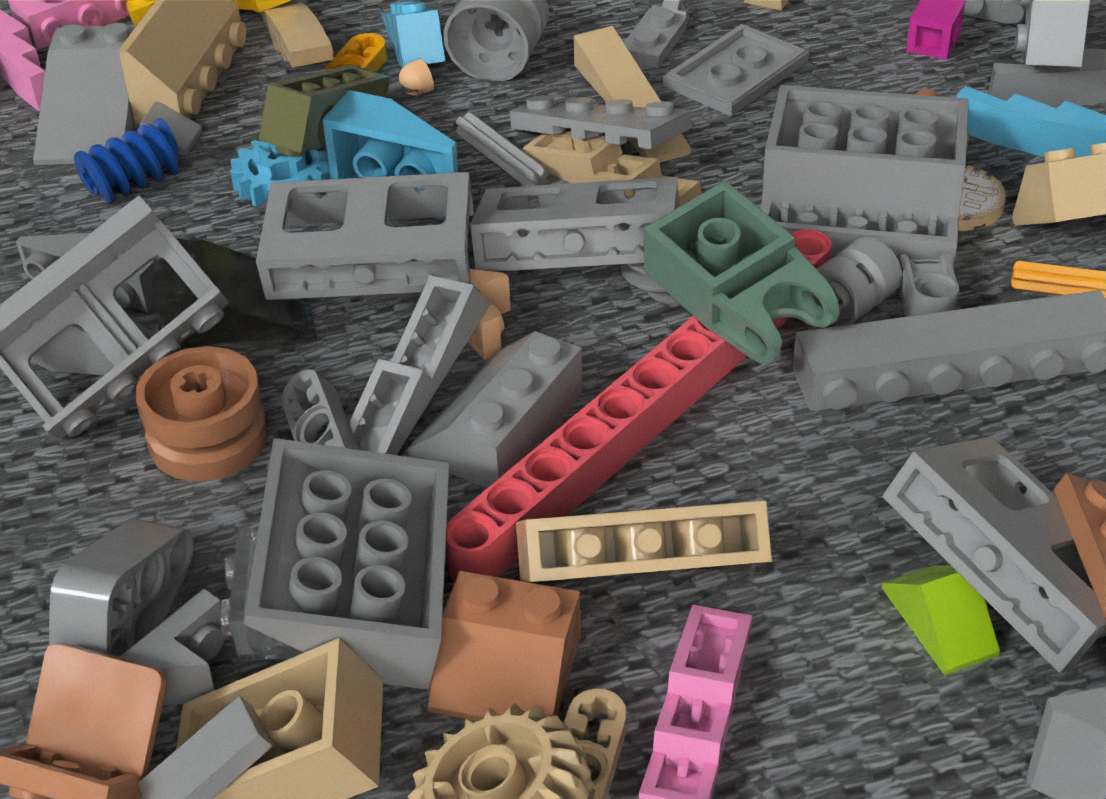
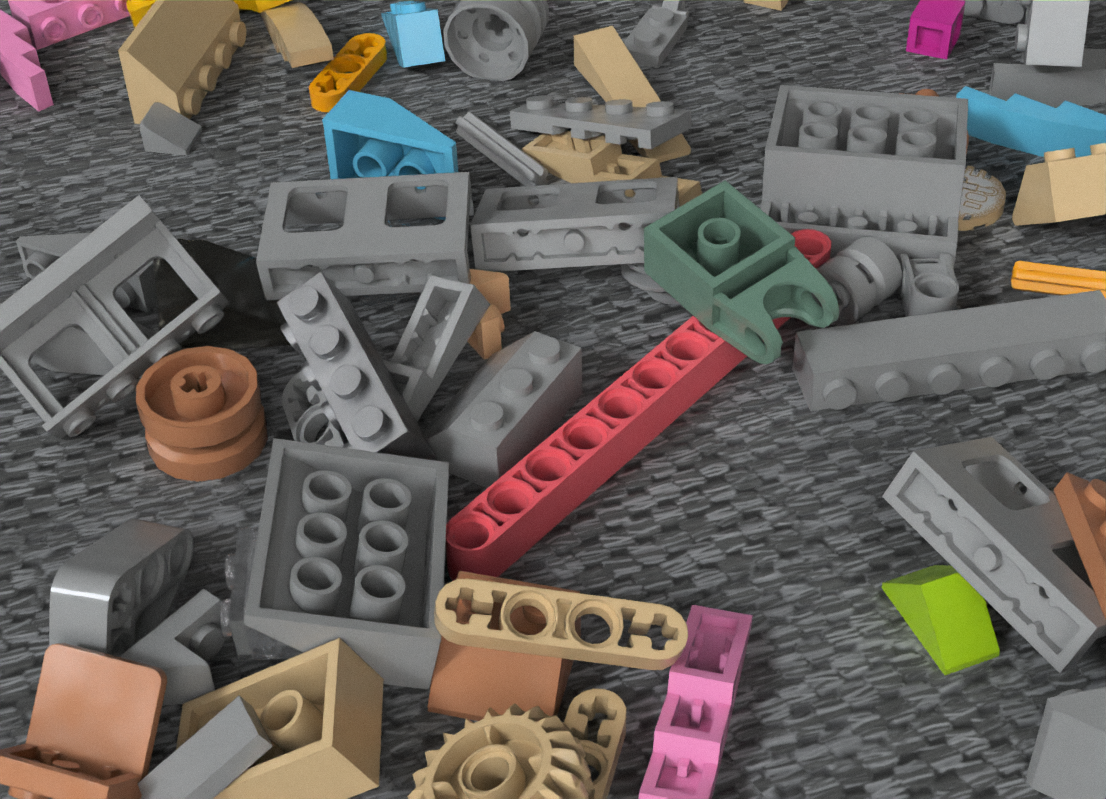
(82, 92): light grey slope -> none
(128, 160): blue piece -> none
(263, 165): medium azure gear -> none
(299, 104): olive brick -> none
(349, 372): none -> flat silver brick
(414, 79): light nougat hinge -> none
(561, 612): none -> tan beam
(643, 541): tan brick -> none
(735, 69): light grey tile -> none

